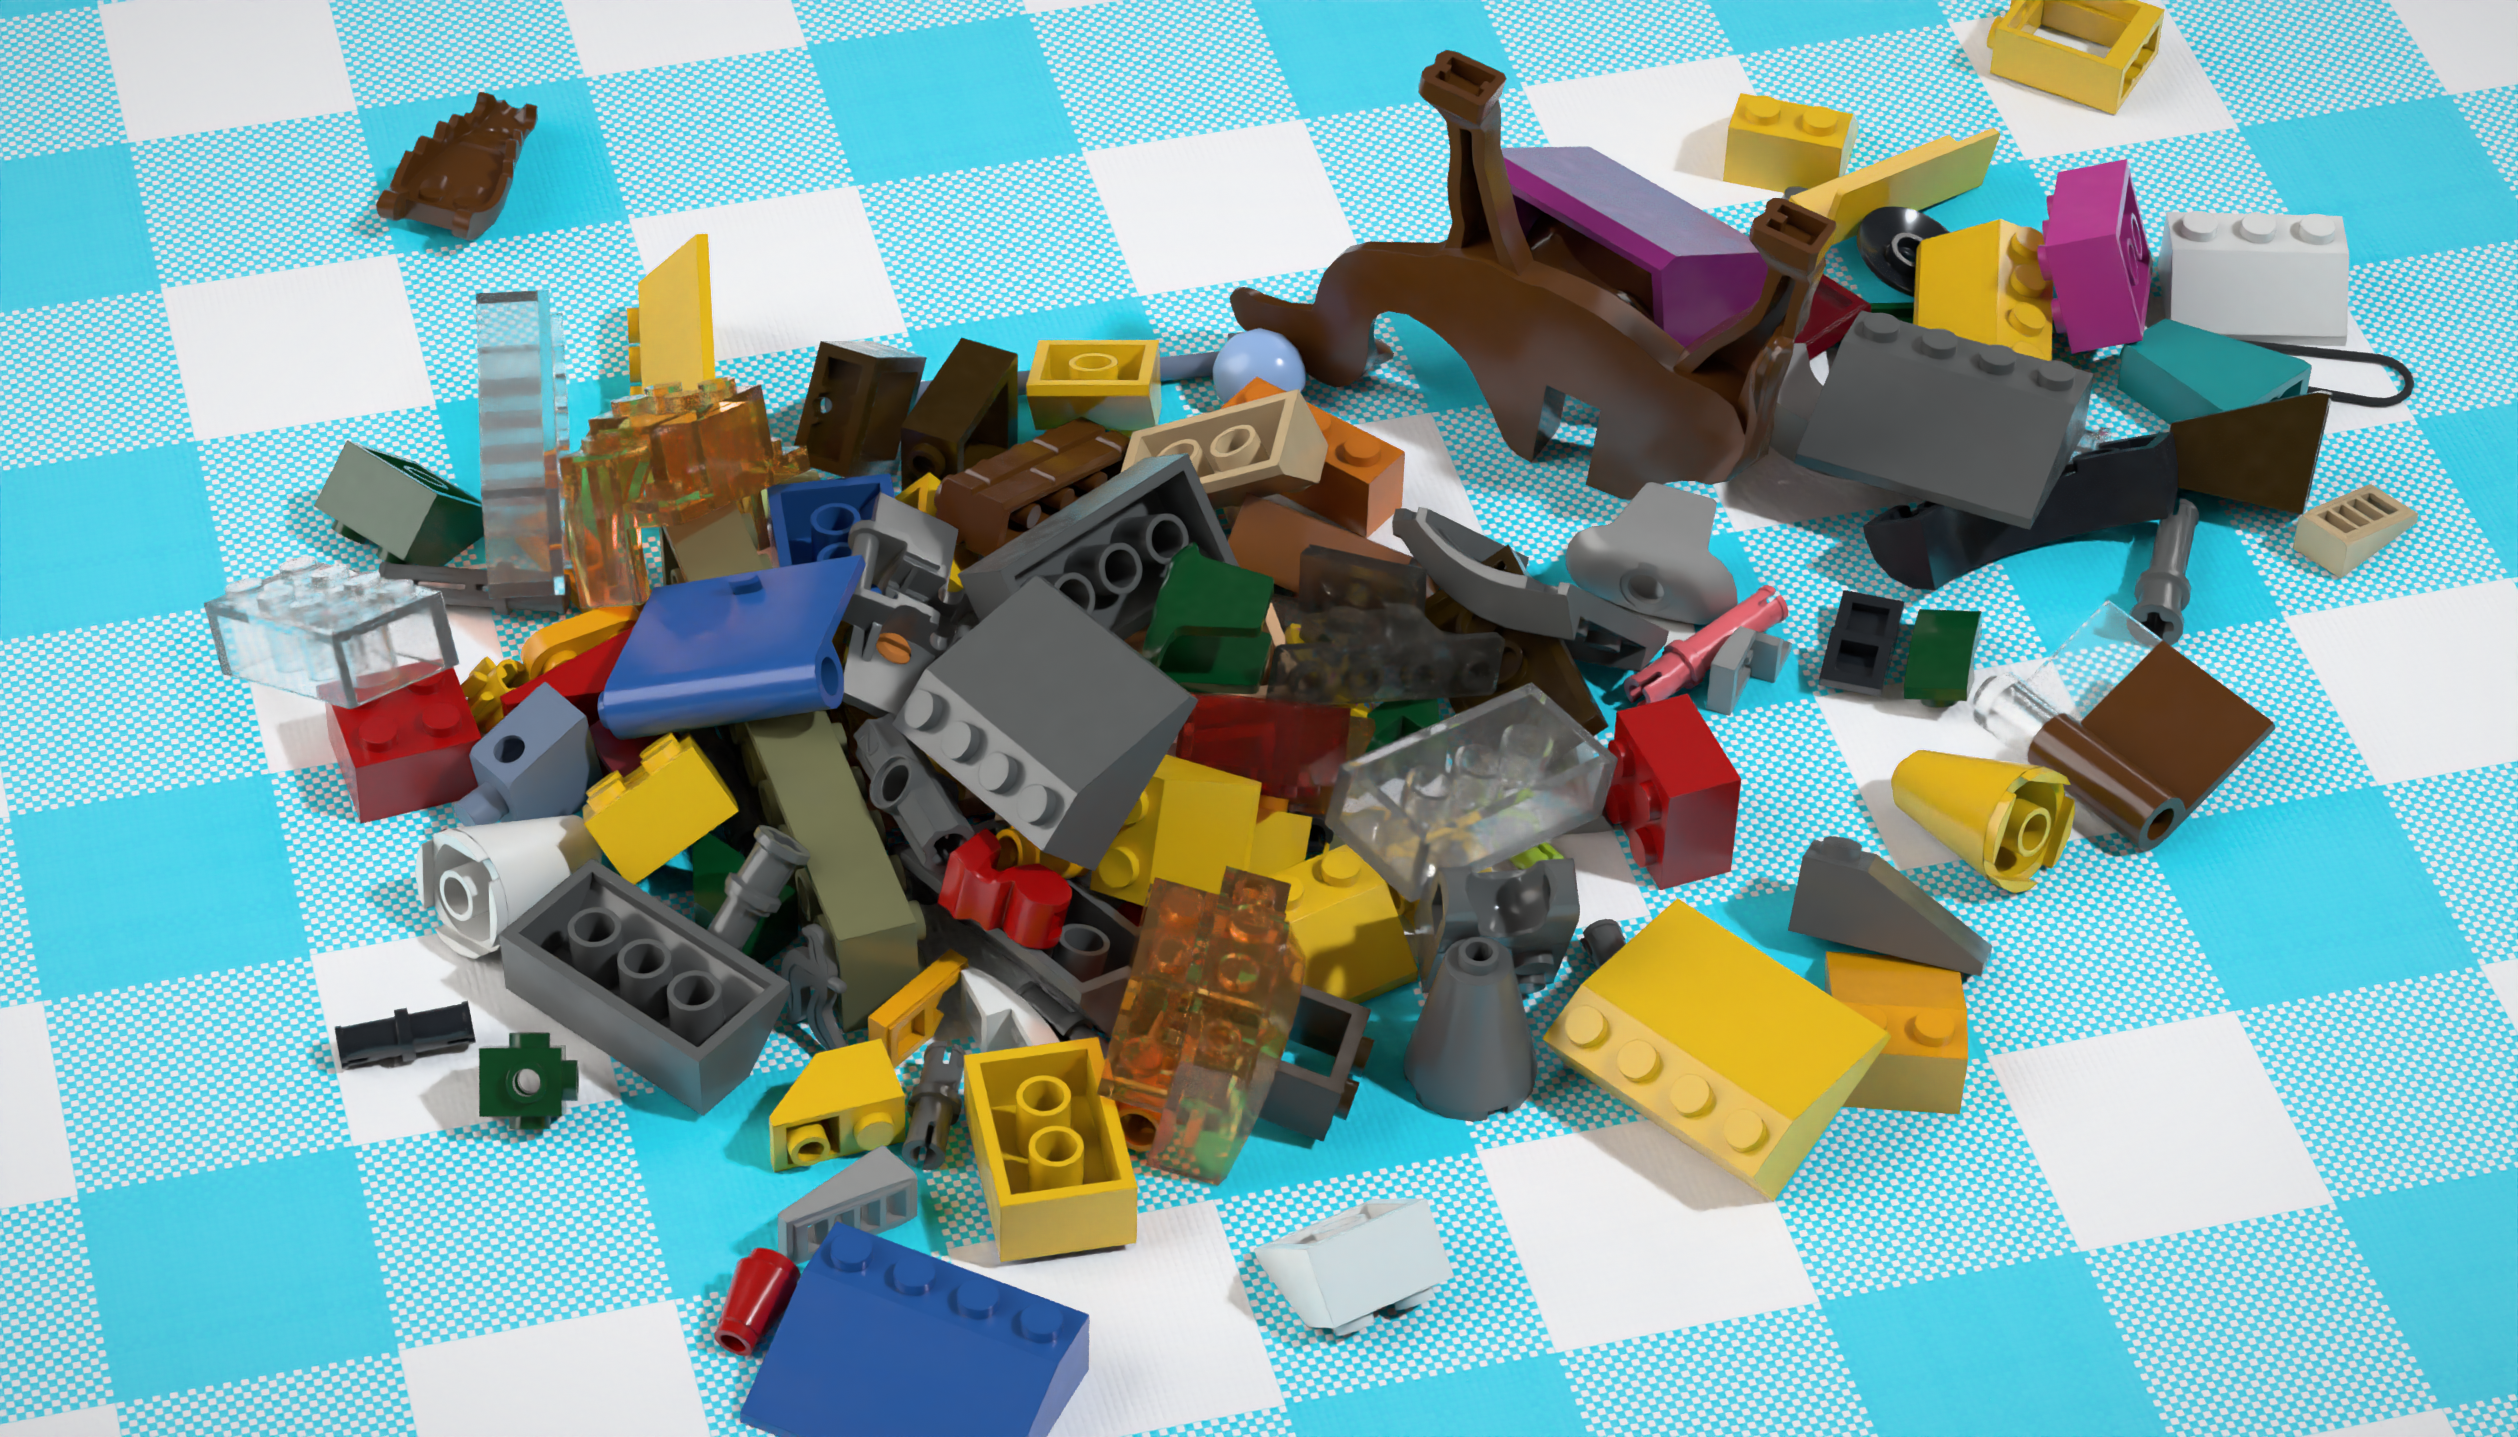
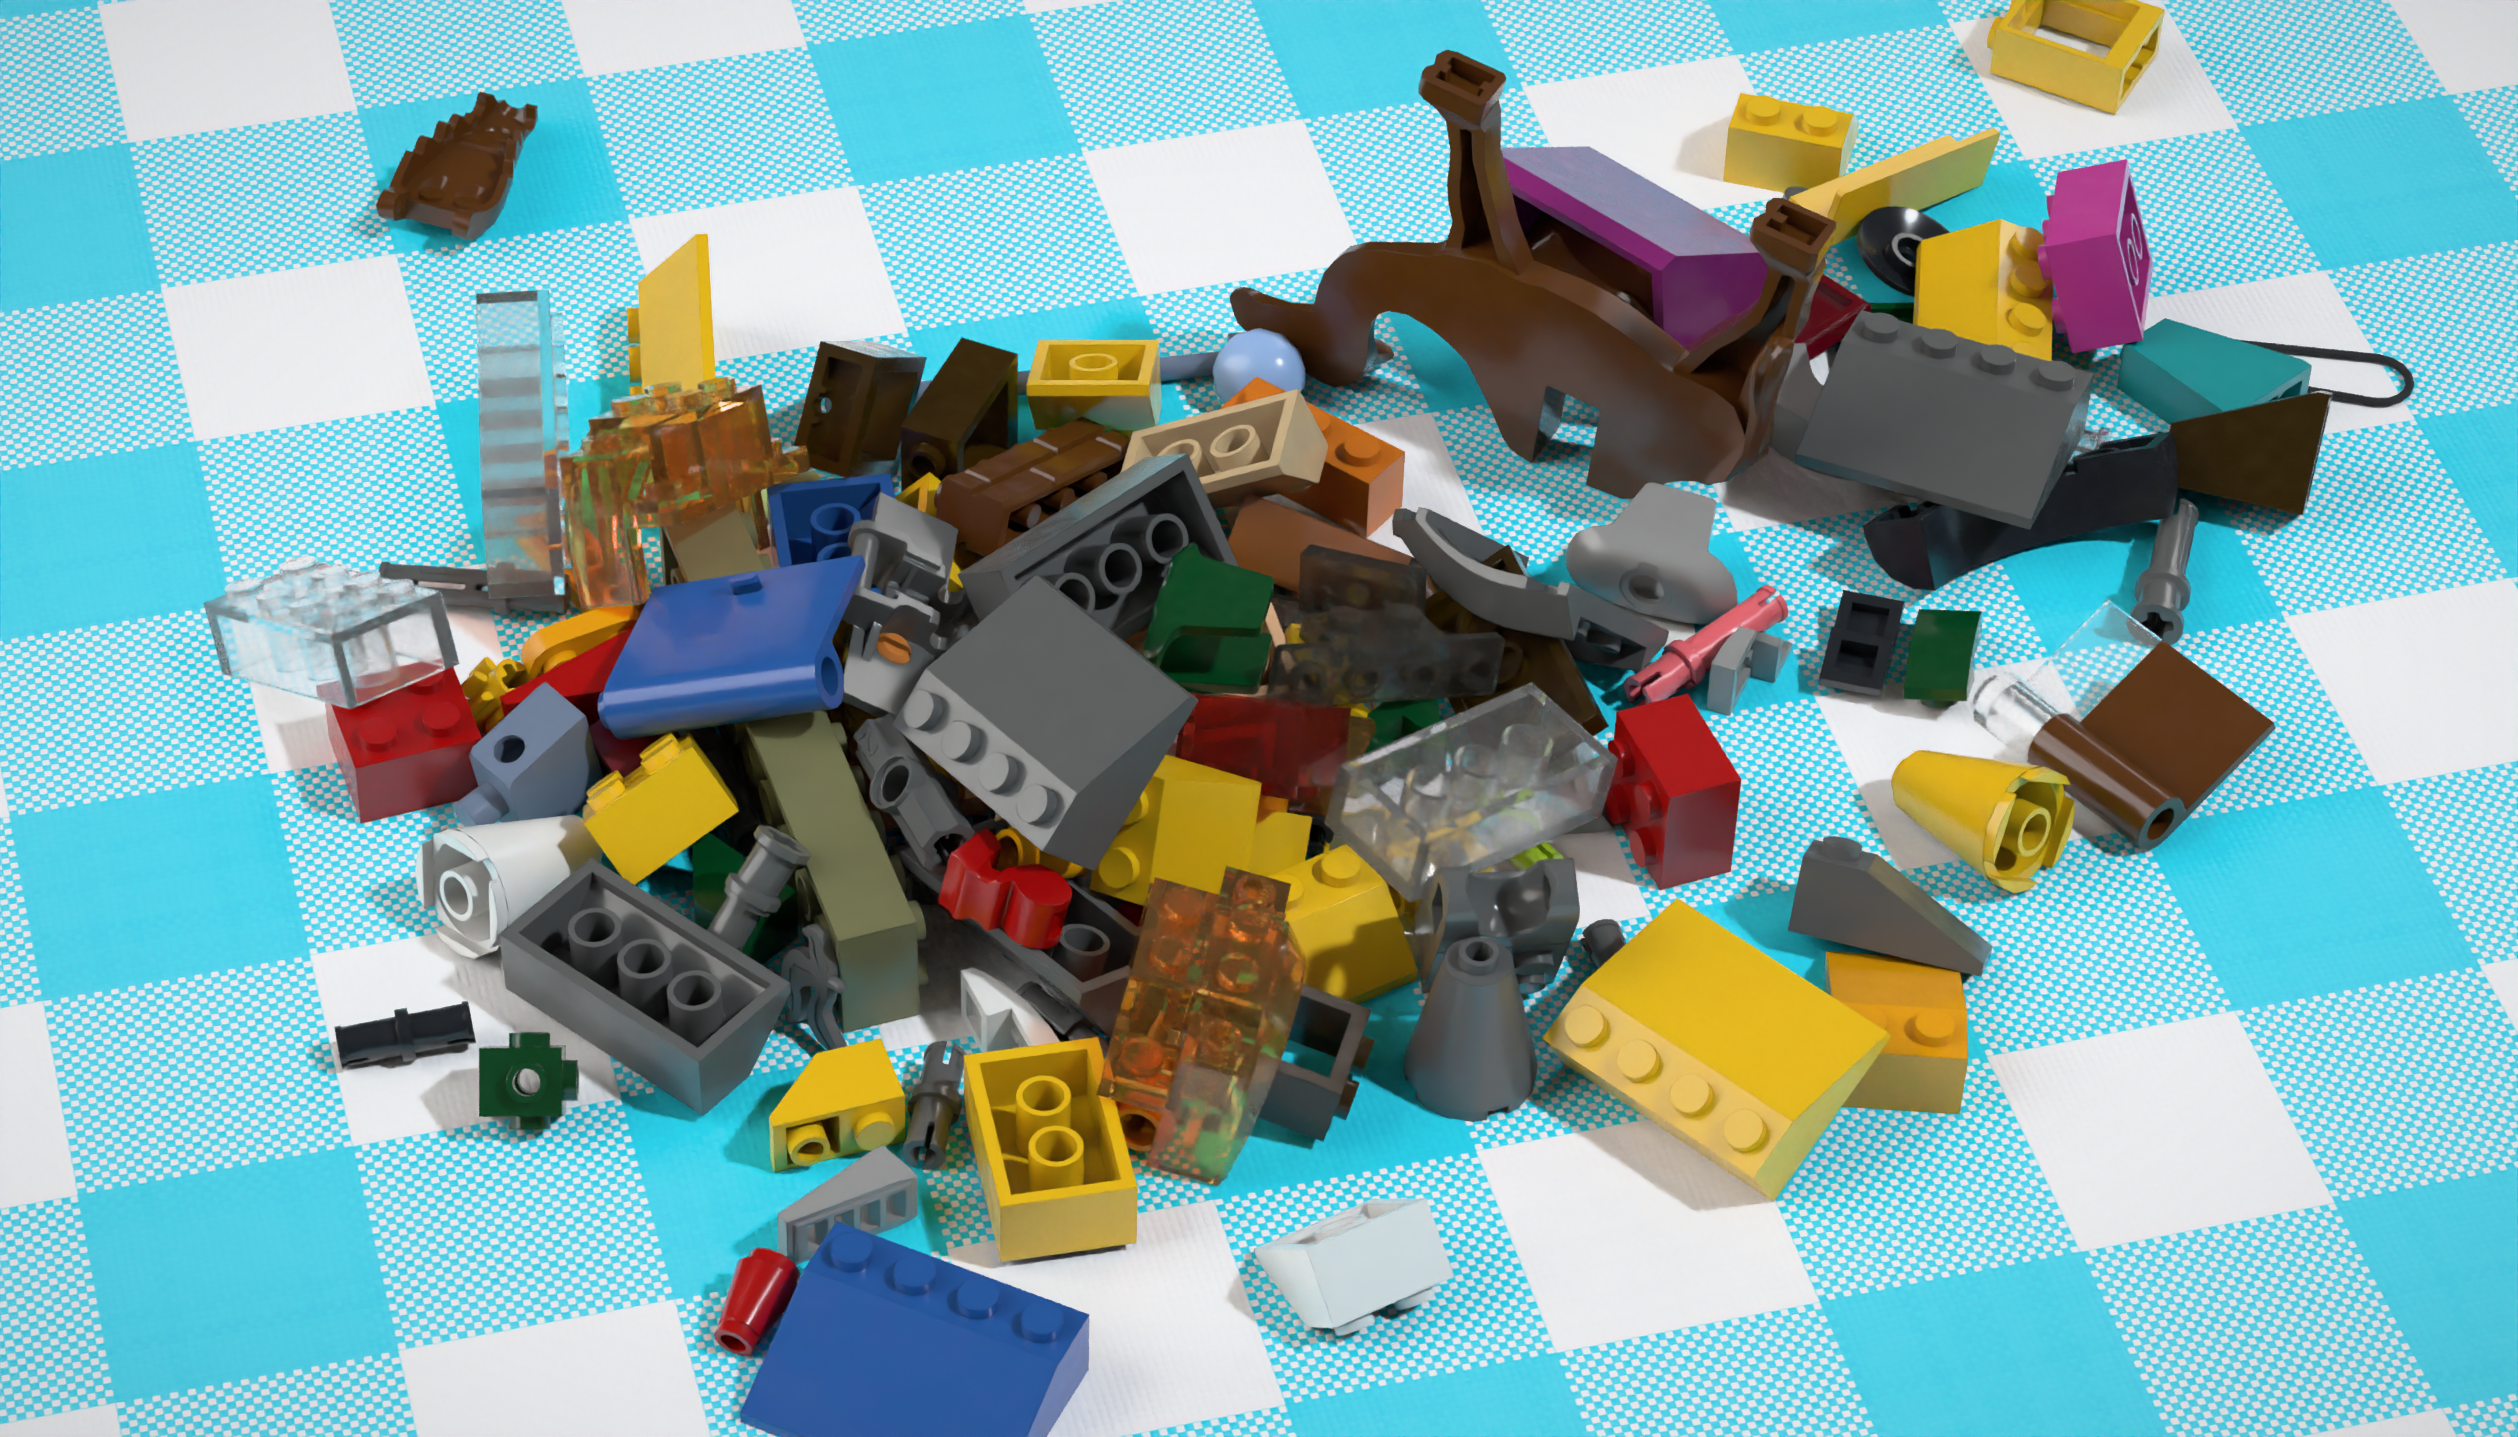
(399, 507): slope -> none
(911, 1014): light orange tile -> none
(2257, 276): white slope -> none
(2342, 536): tan slope -> none

